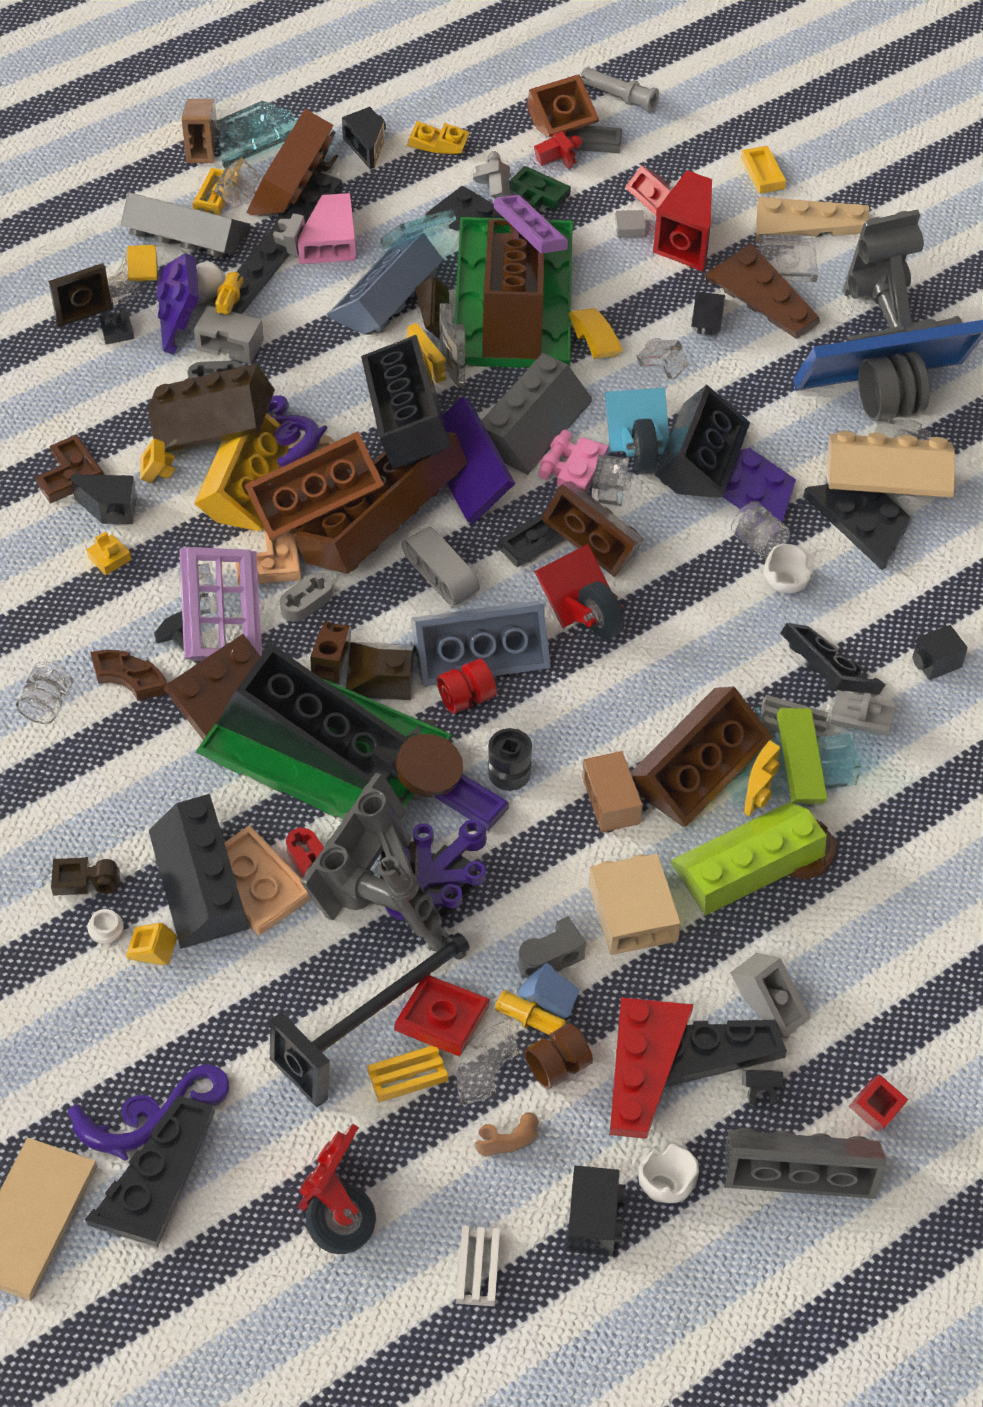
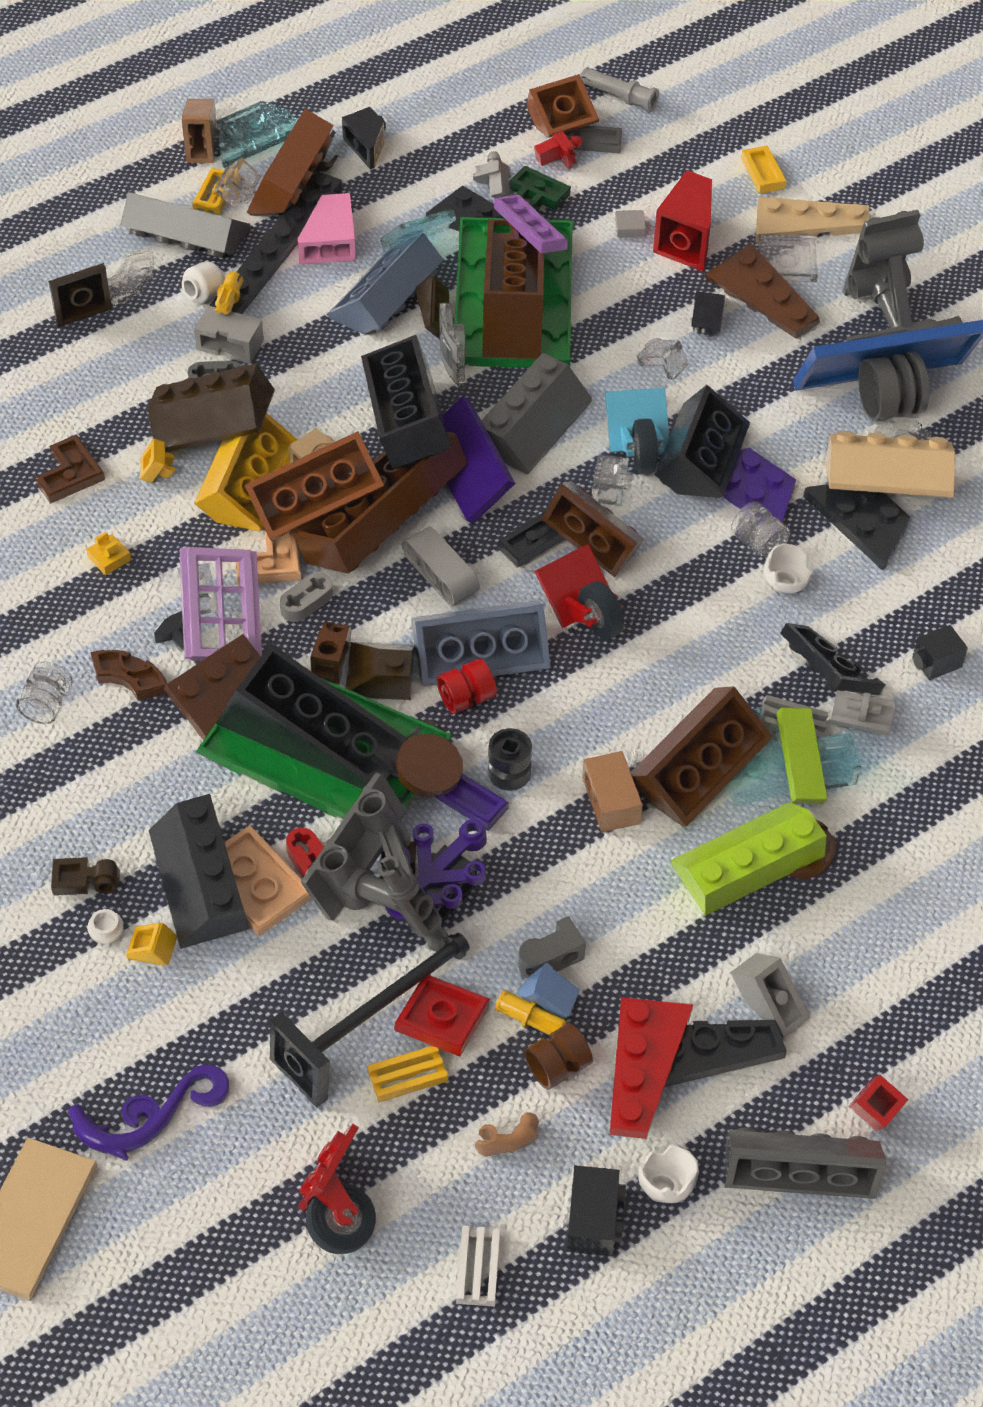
(106, 497): black slope -> none
(116, 326): black tile -> none
(142, 262): yellow slope -> none
(151, 1185): black wing -> none
(177, 297): dark purple wing -> none
(289, 432): dark purple plant -> none
(292, 230): light grey tile -> none
(433, 355): yellow tile -> none
(444, 141): yellow slope -> none
(482, 1060): clear tile -> none
(580, 463): bright pink plate -> none
(597, 332): yellow slope -> none
(634, 903): tan brick -> none
(649, 188): panel -> none
(760, 779): yellow slope -> none
(762, 1080): black tile -> none

